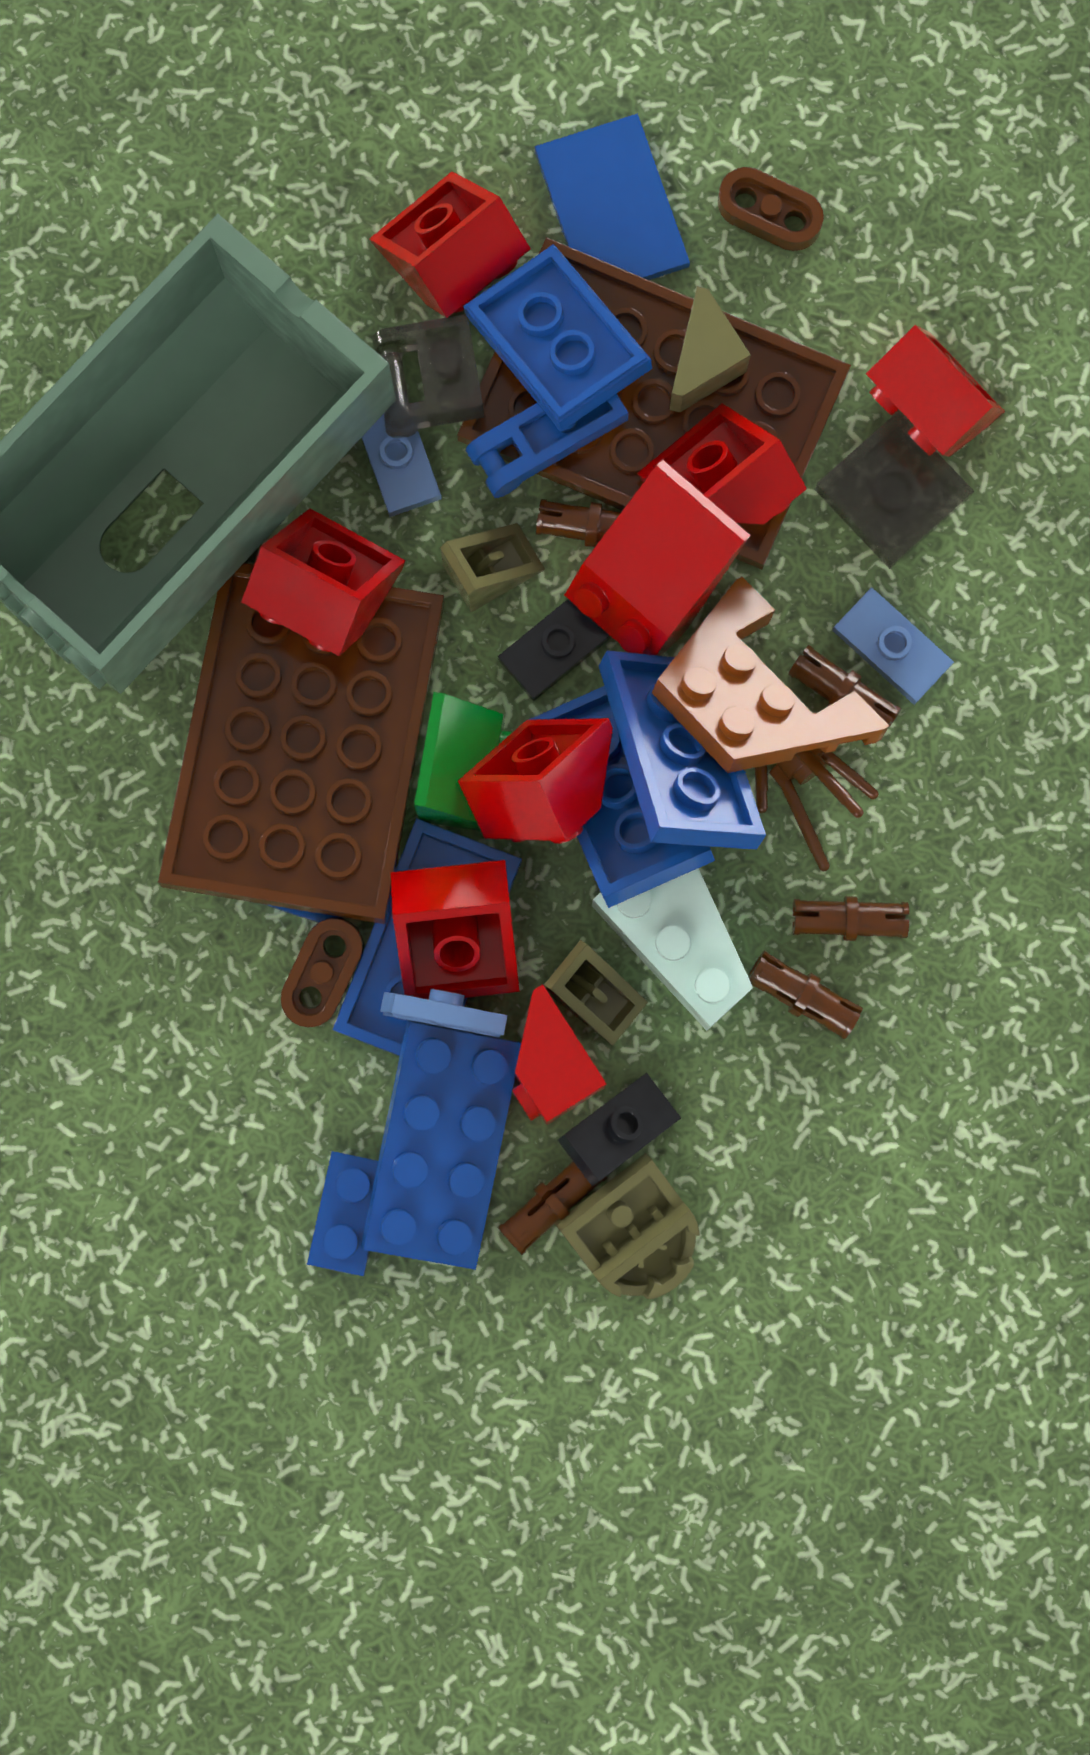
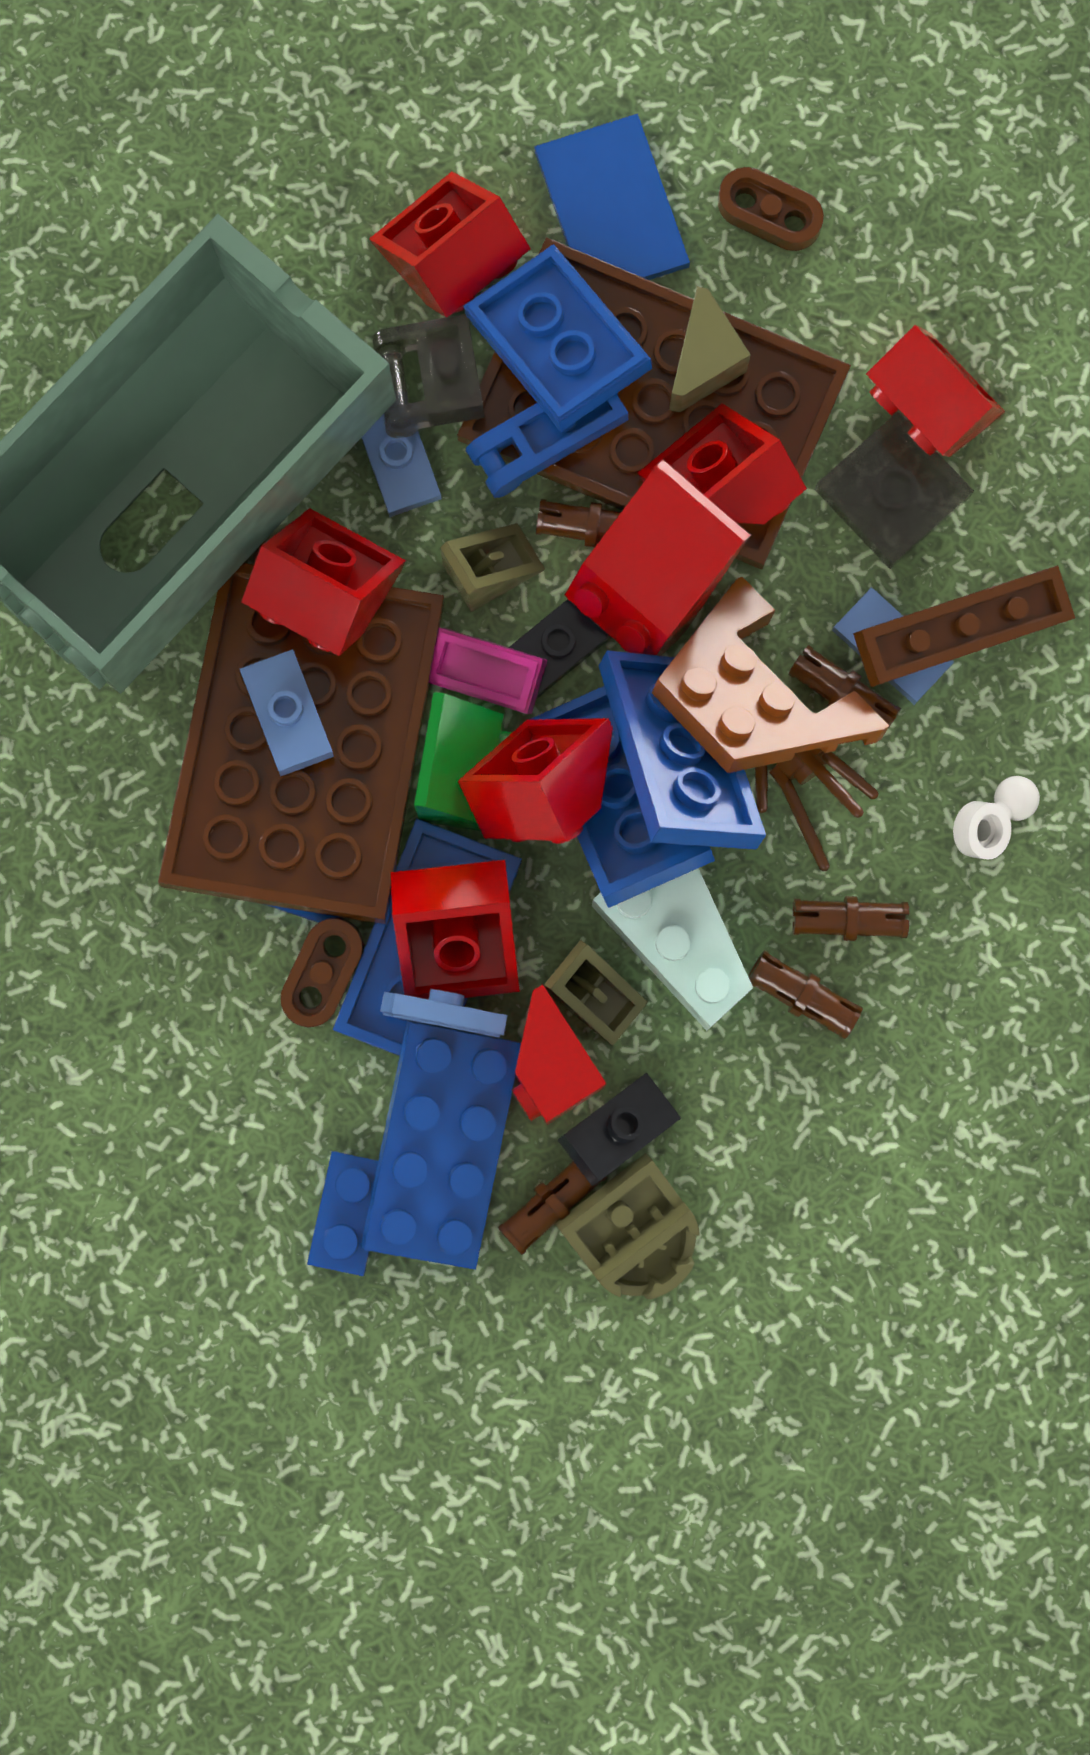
(286, 712): none -> medium blue plate
(486, 670): none -> dark pink tile
(963, 626): none -> reddish brown plate
(1014, 800): none -> white plate

